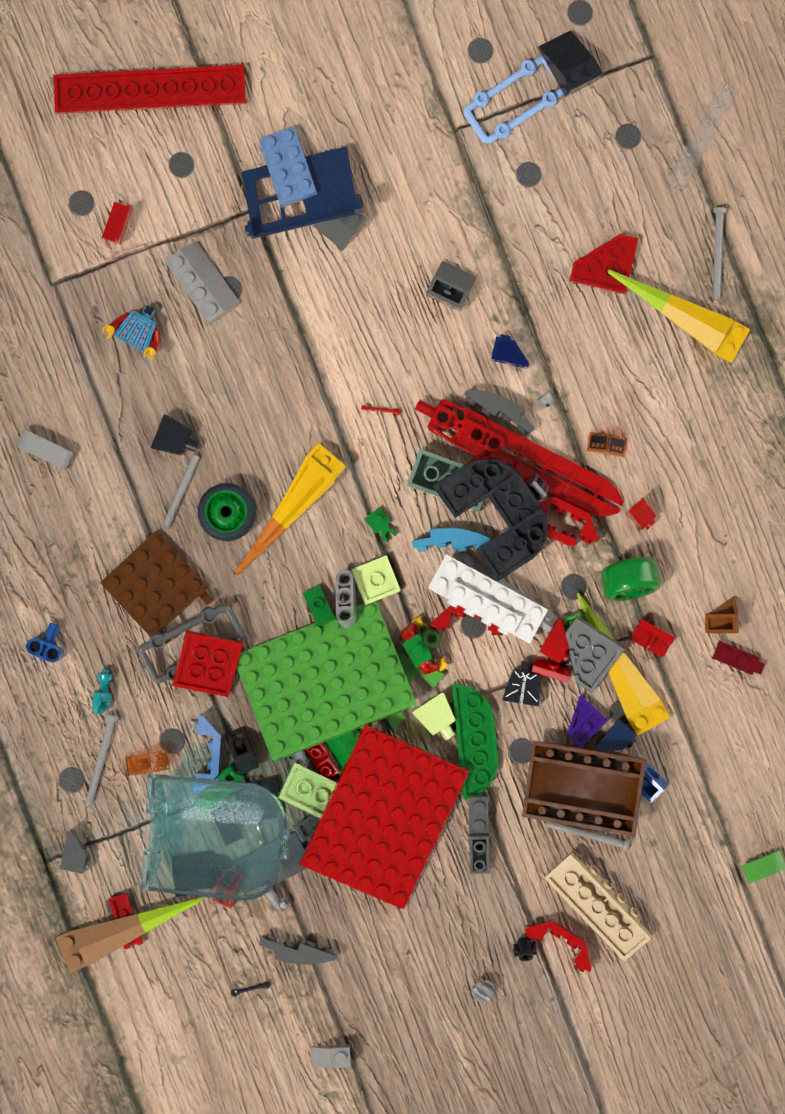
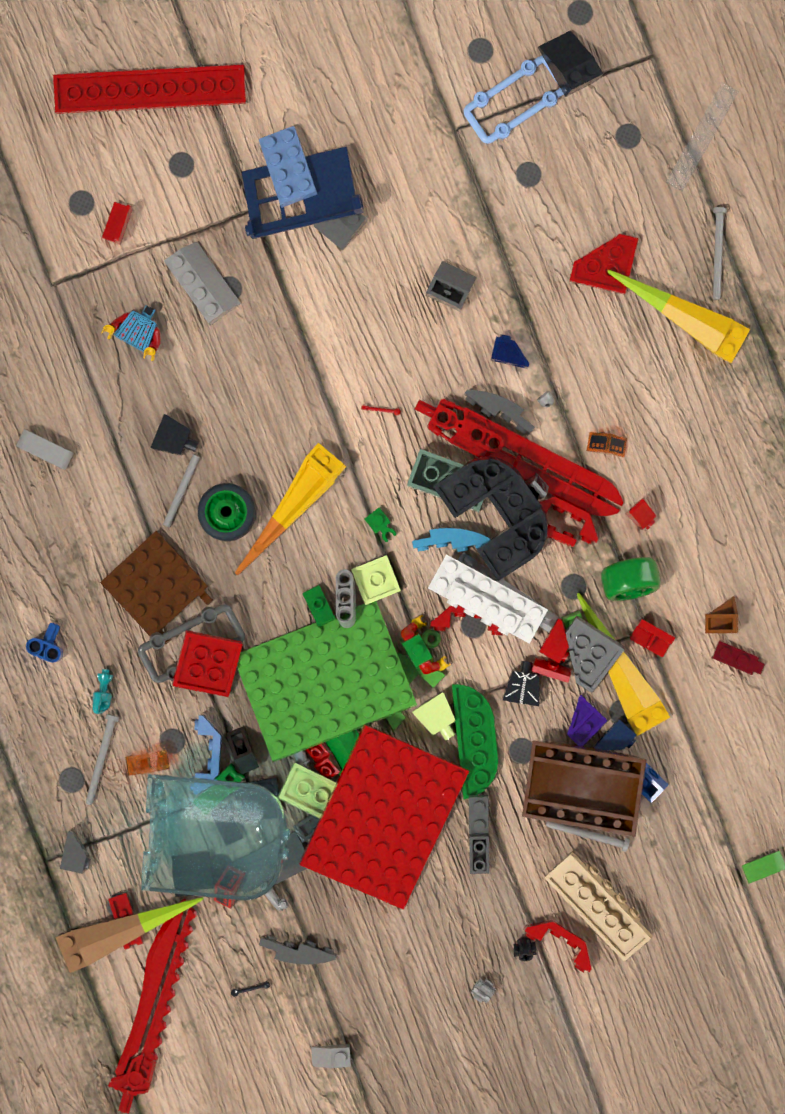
(142, 1067): none -> red piece

